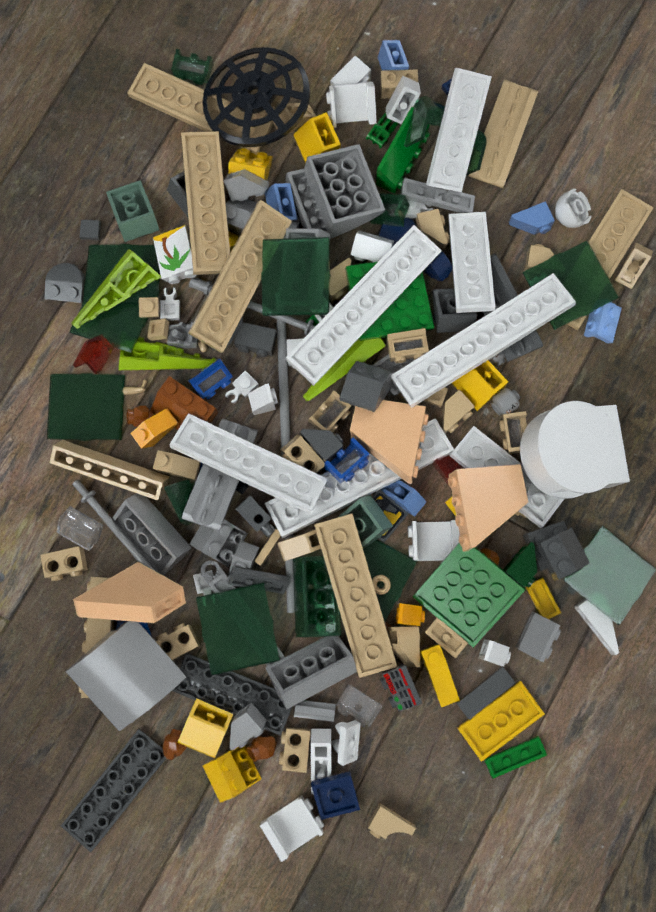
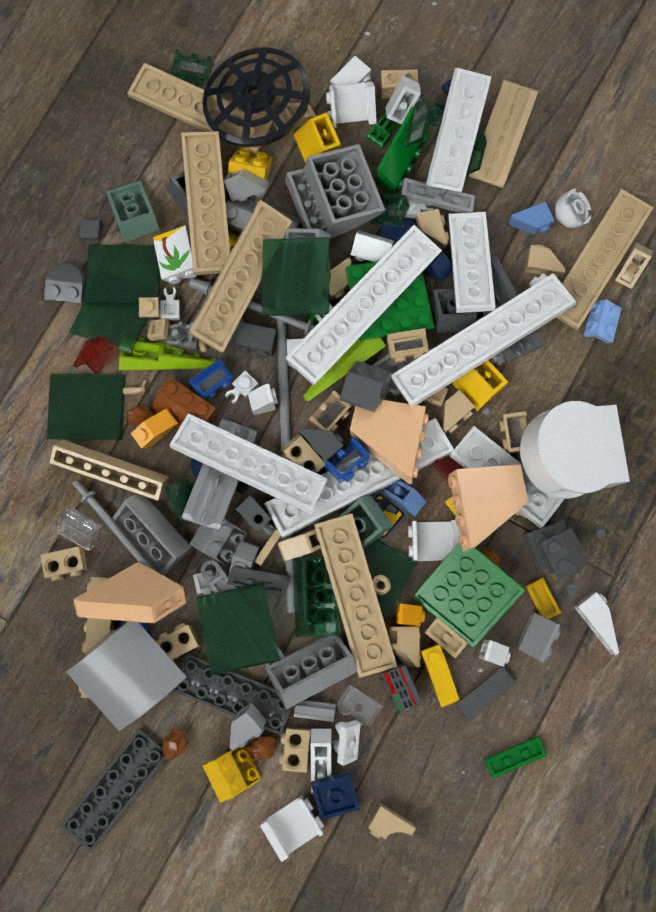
(125, 279): lime wedge -> none
(176, 465): tan slope -> none
(205, 728): yellow slope -> none
(281, 199): medium blue slope -> none
(392, 56): medium blue slope -> none
(501, 721): yellow tile -> none
(505, 401): light grey head -> none
(523, 566): dark green slope -> none
(581, 276): clear green piece -> none
(613, 577): clear green piece -> none

